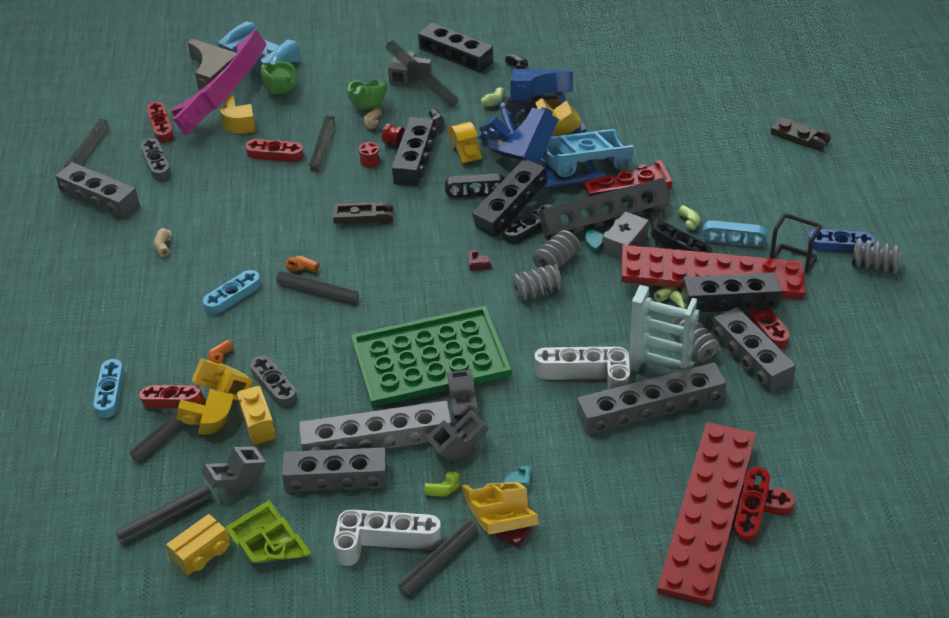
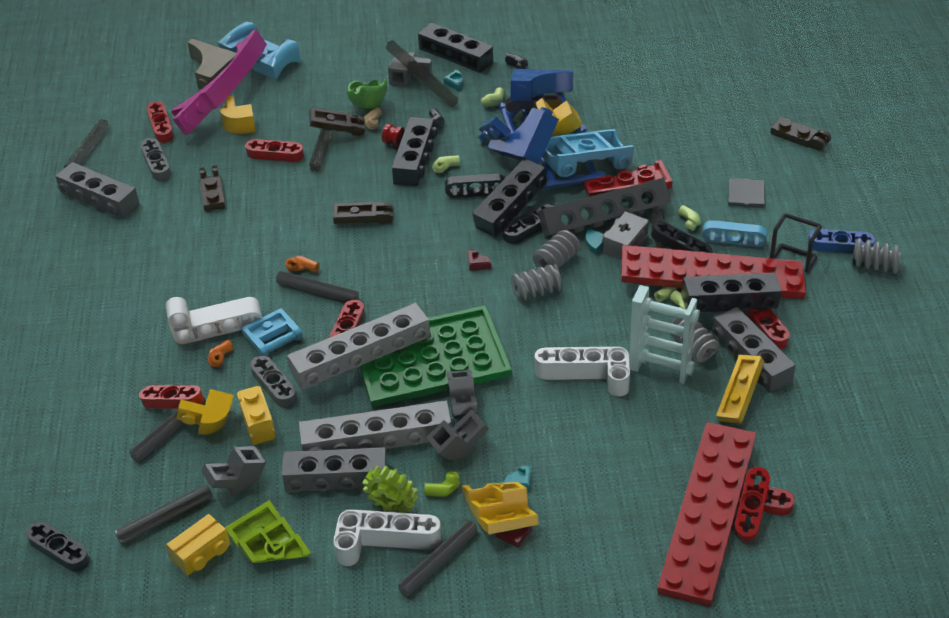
(62, 555): none -> black beam
(113, 395): medium azure beam -> none
(159, 241): tan arm -> none
(211, 190): none -> dark brown hinge
(211, 320): none -> white beam
(219, 300): medium azure beam -> none
(221, 377): yellow brick -> none
(270, 327): none -> medium azure plate
(278, 77): bright green piece -> none
(336, 121): none -> dark brown hinge
(352, 306): none -> beam
(358, 345): none -> light grey brick
(369, 154): red wheel -> none
(390, 490): none -> lime gear
(443, 163): none -> yellowish green arm
(454, 80): none -> teal tile
(464, 140): yellow brick -> none
(651, 398): dark grey brick -> none
(740, 389): none -> yellow plate
(746, 192): none -> piece

